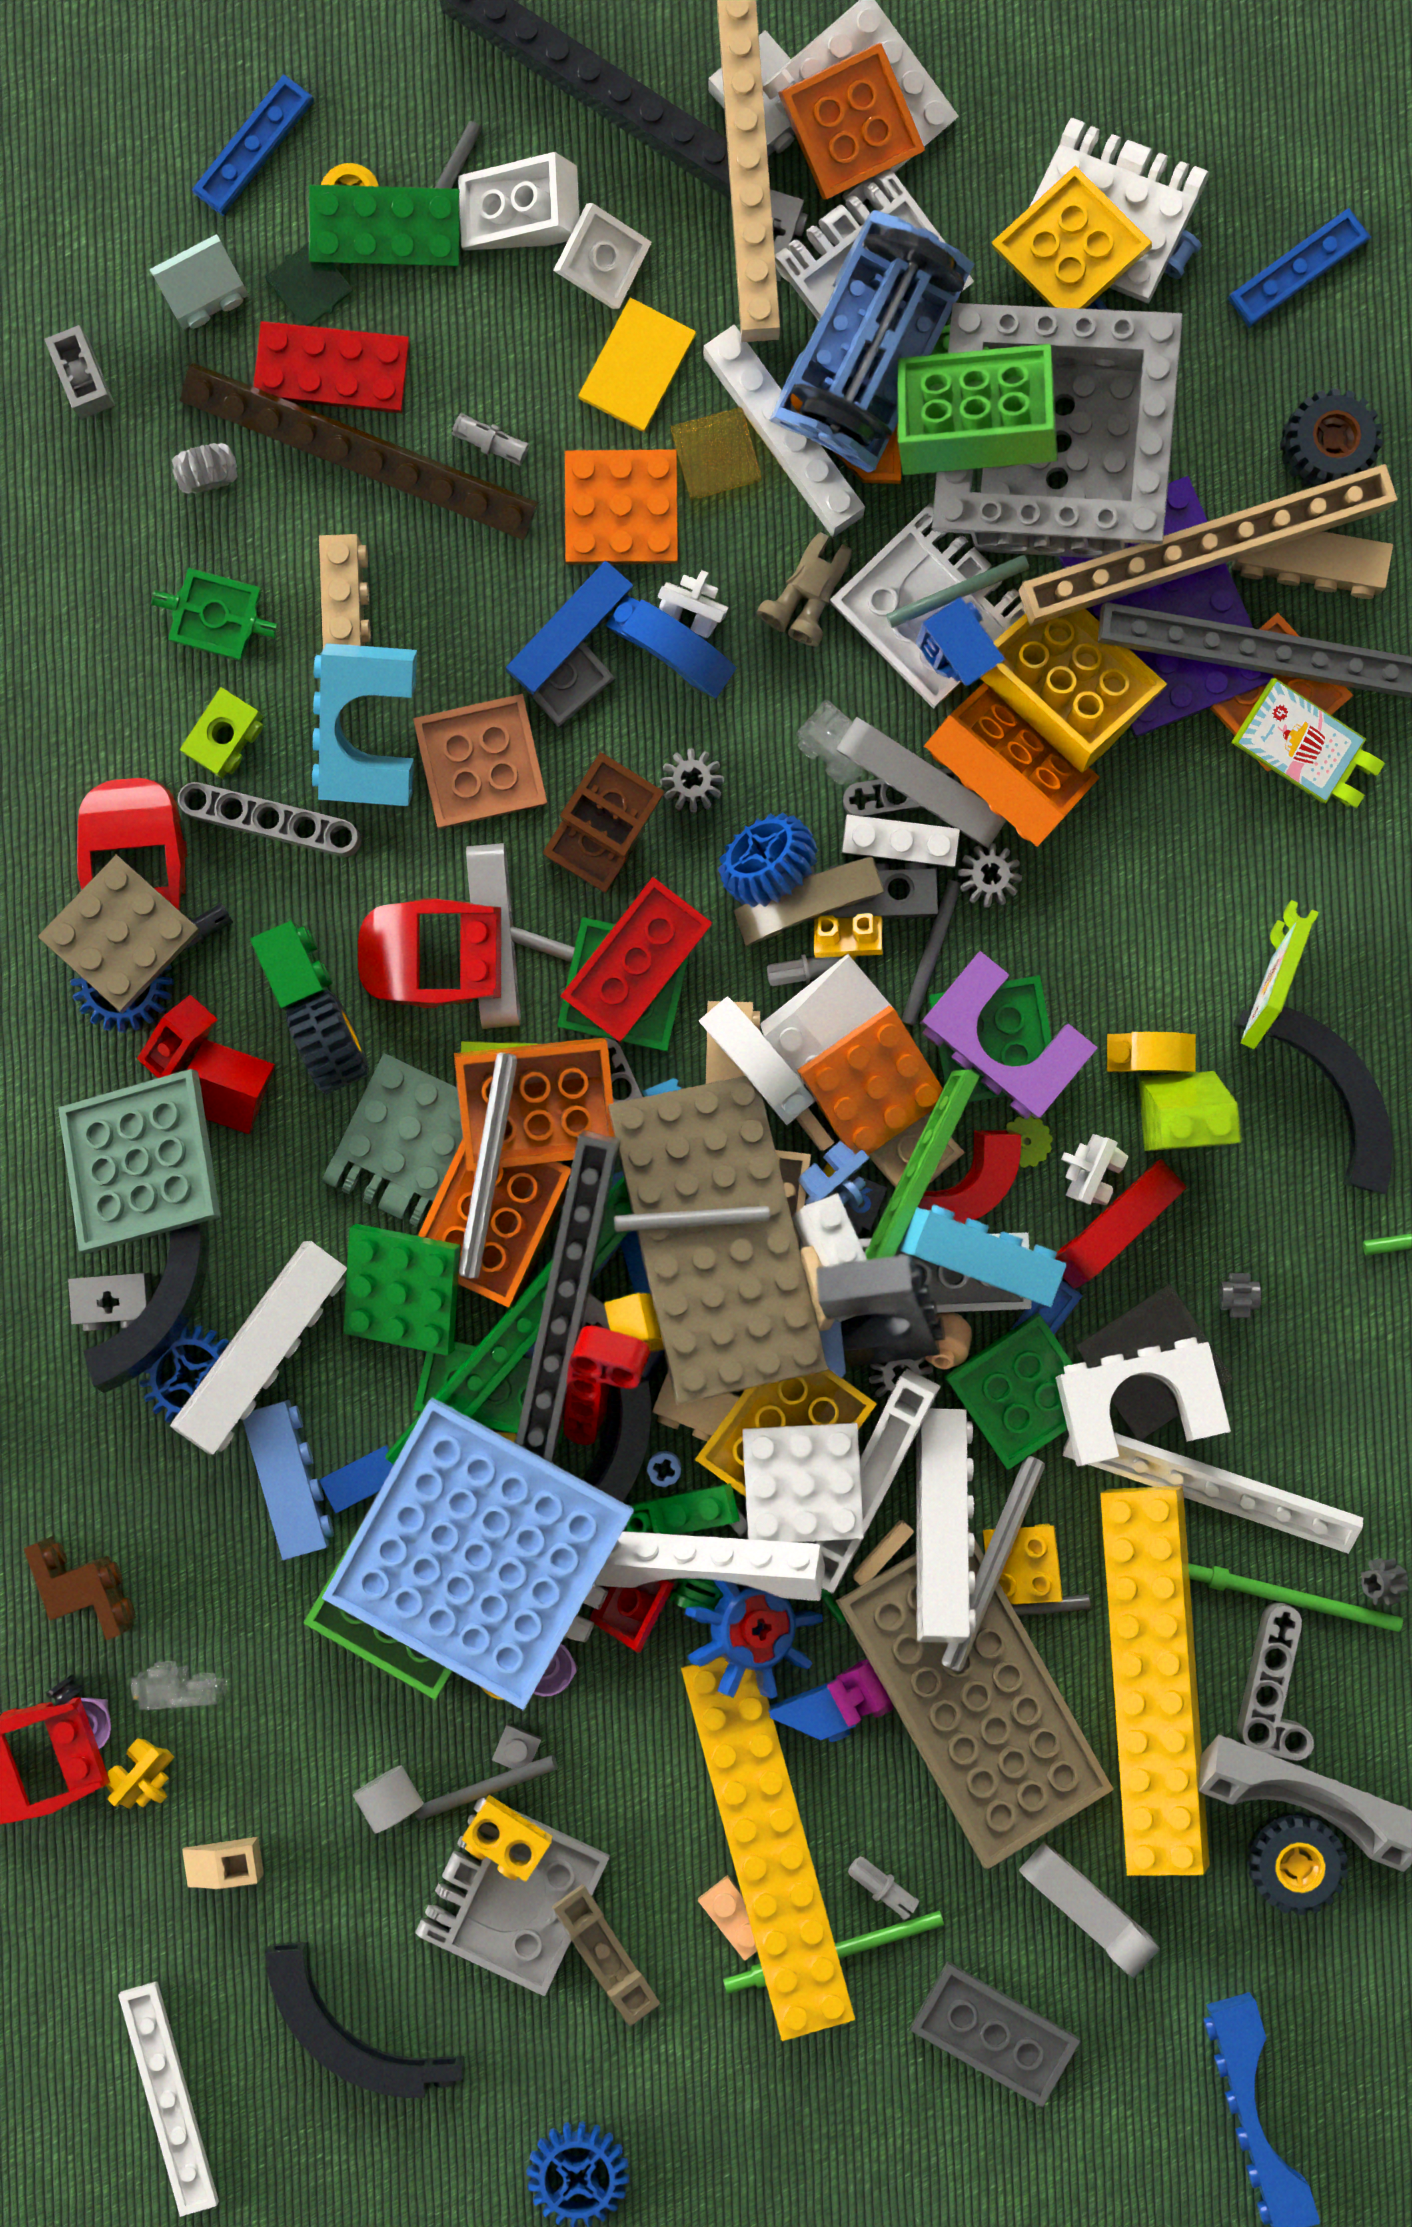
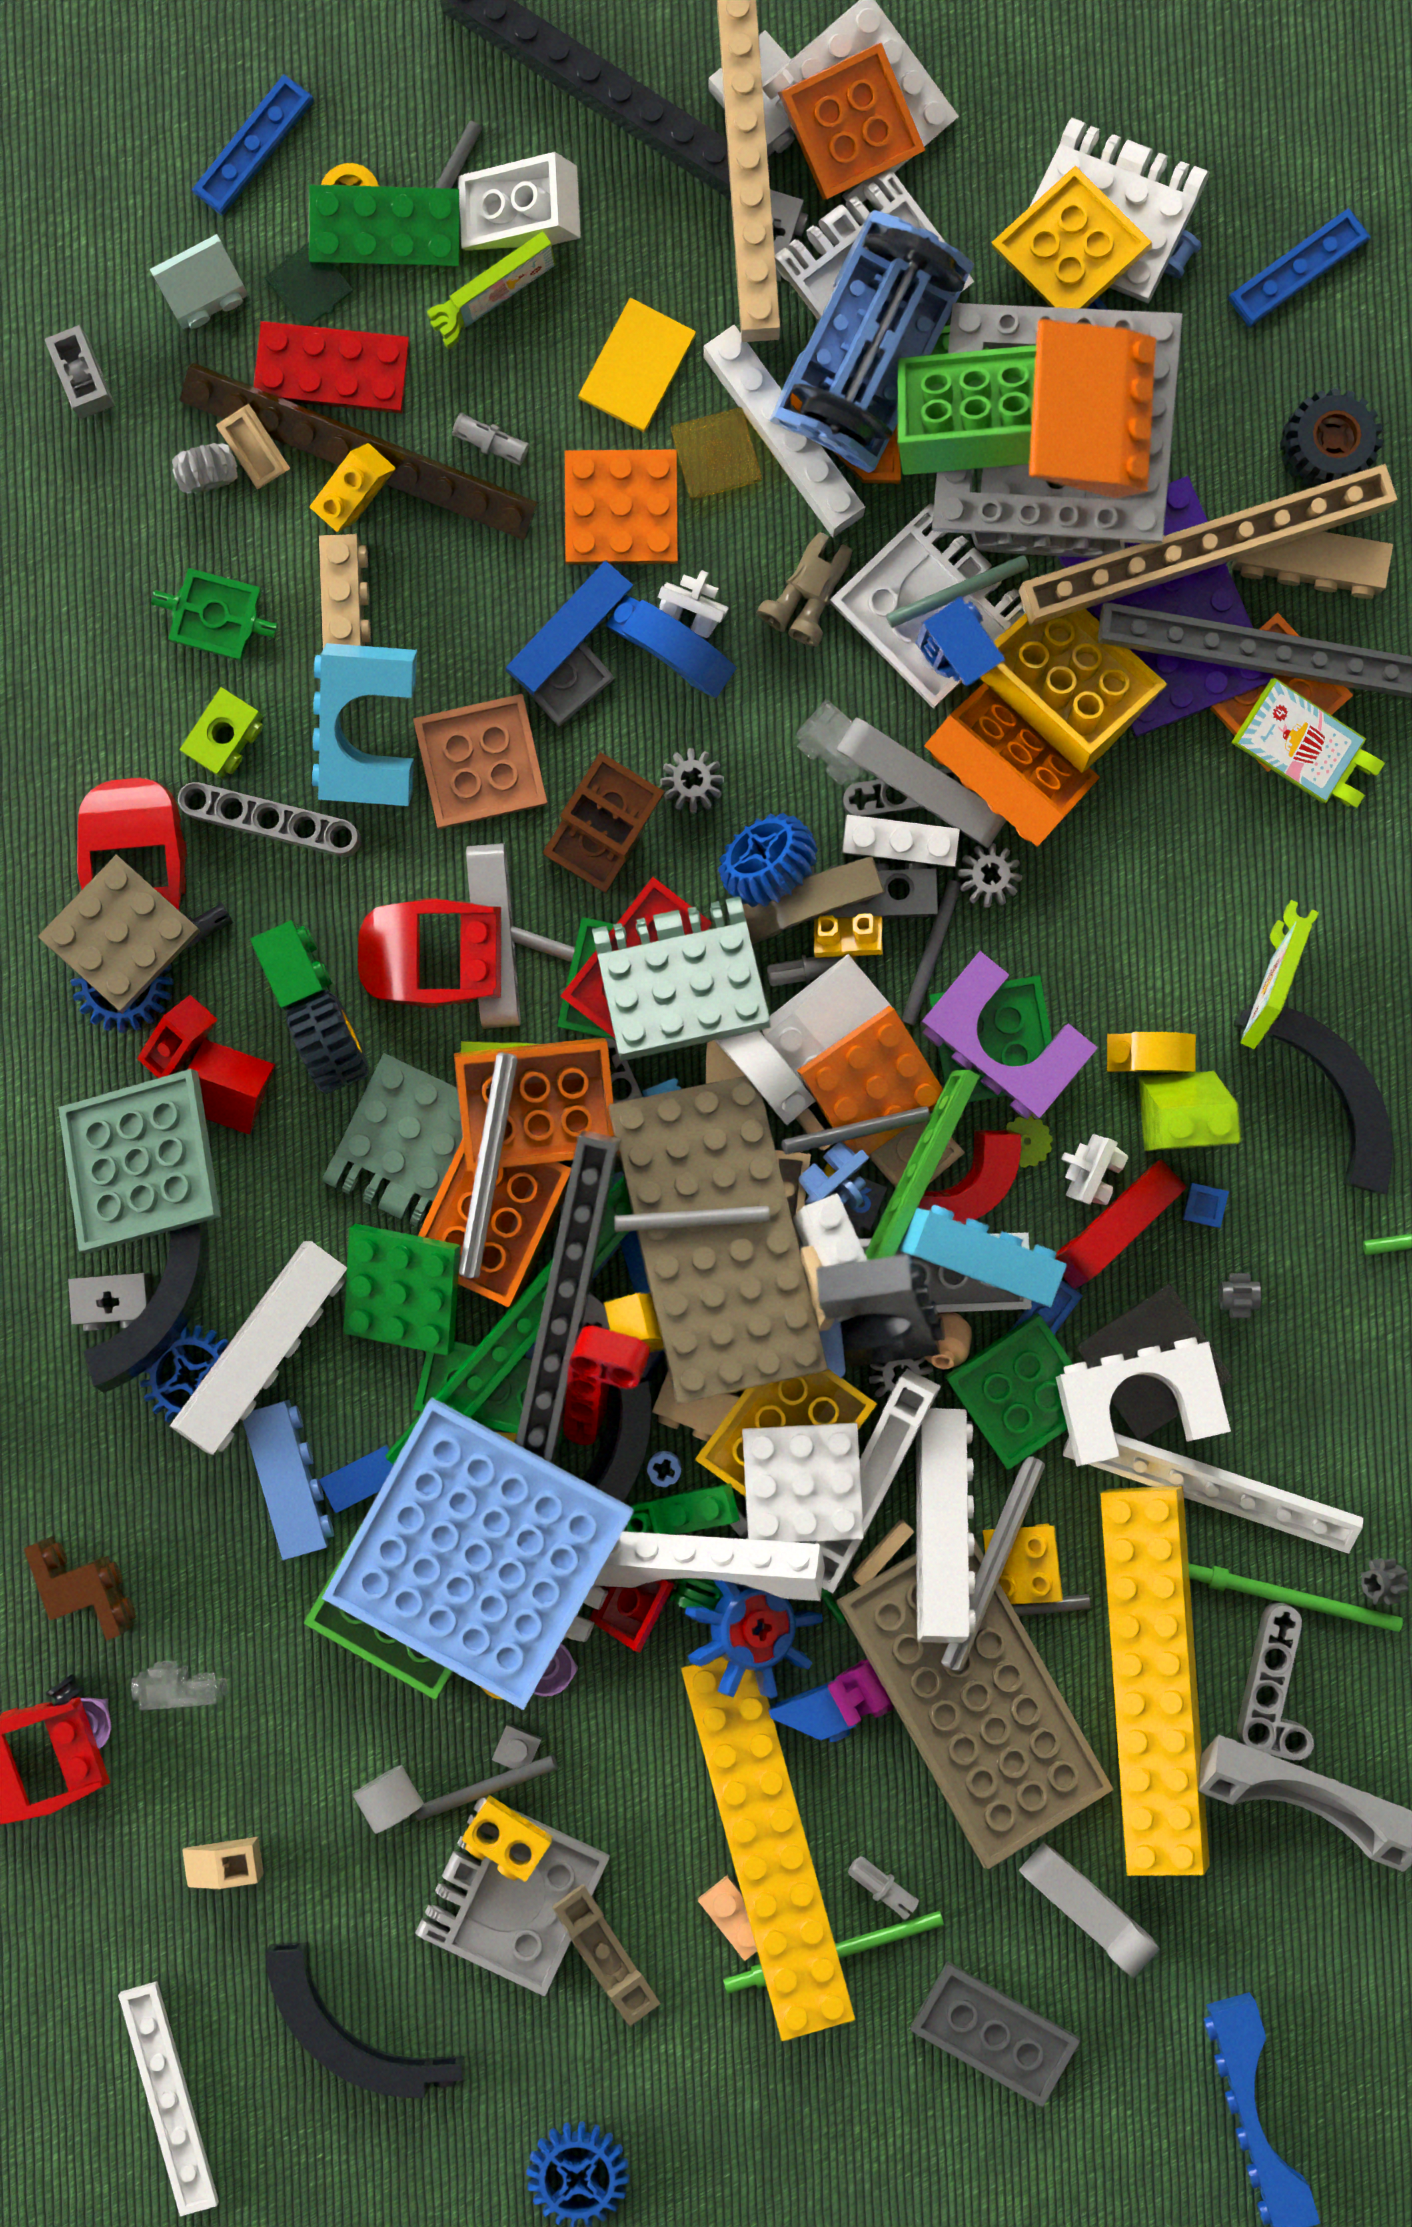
(144, 1780): yellow hips -> none
(253, 446): none -> tan tile
(352, 487): none -> yellow brick
(492, 288): none -> tile
(602, 256): white plate -> none
(682, 985): none -> hinge
(855, 1130): none -> dark grey bar
(1092, 407): none -> orange slope
(1205, 1205): none -> blue plate
(1296, 1863): black wheel -> none

